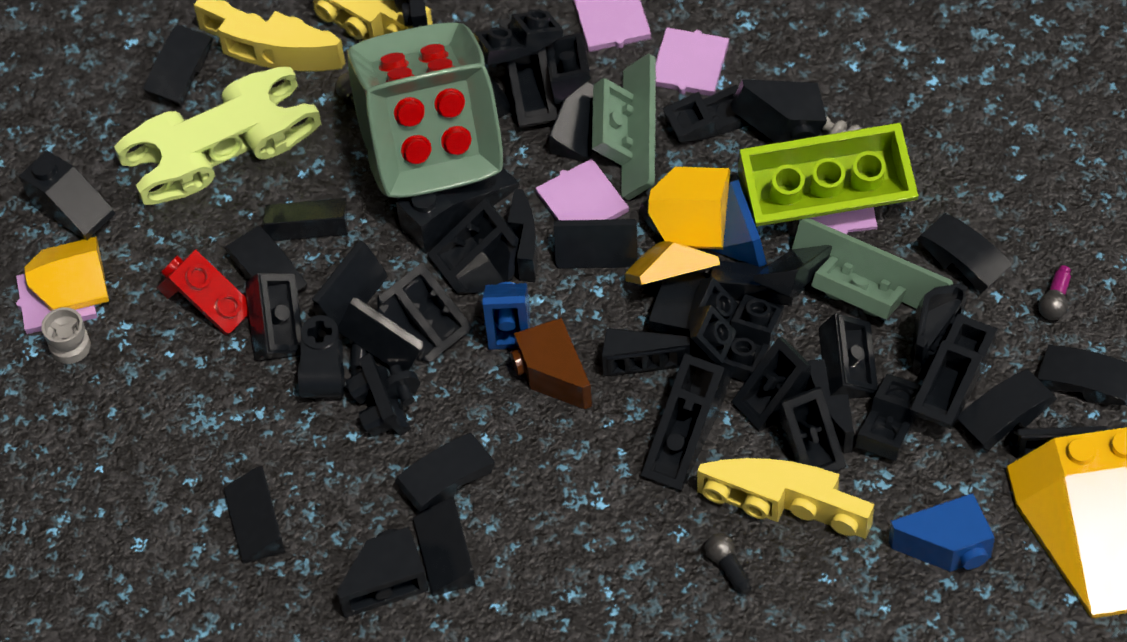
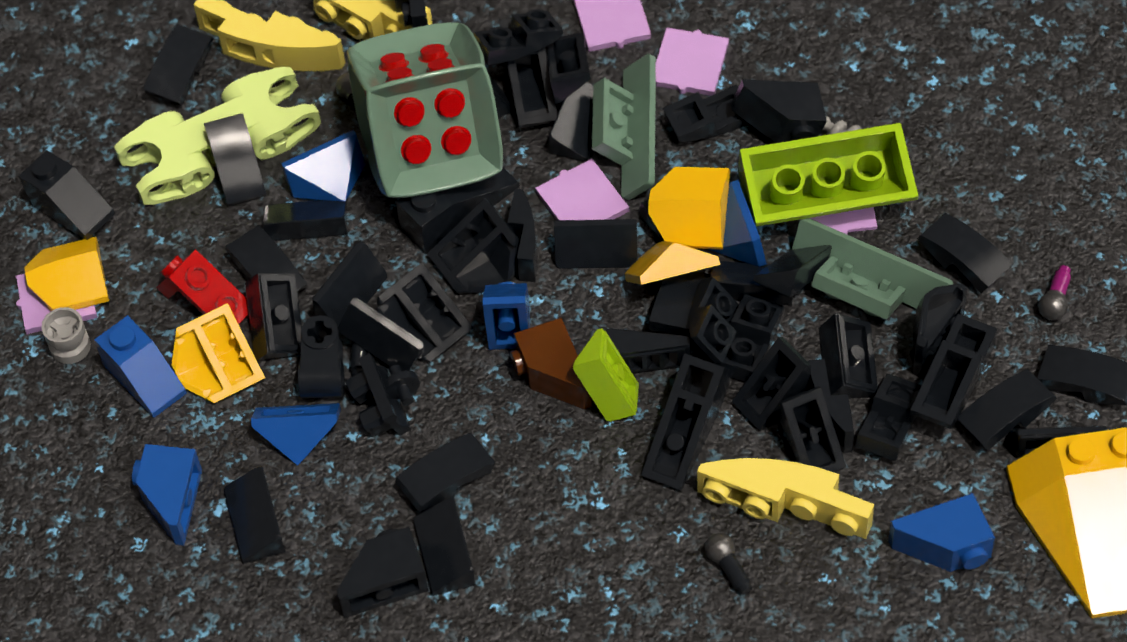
(139, 366): none -> blue slope
(169, 486): none -> blue slope
(214, 356): none -> yellow slope
(235, 159): none -> slope
(295, 428): none -> blue slope
(326, 170): none -> slope
(607, 377): none -> lime slope

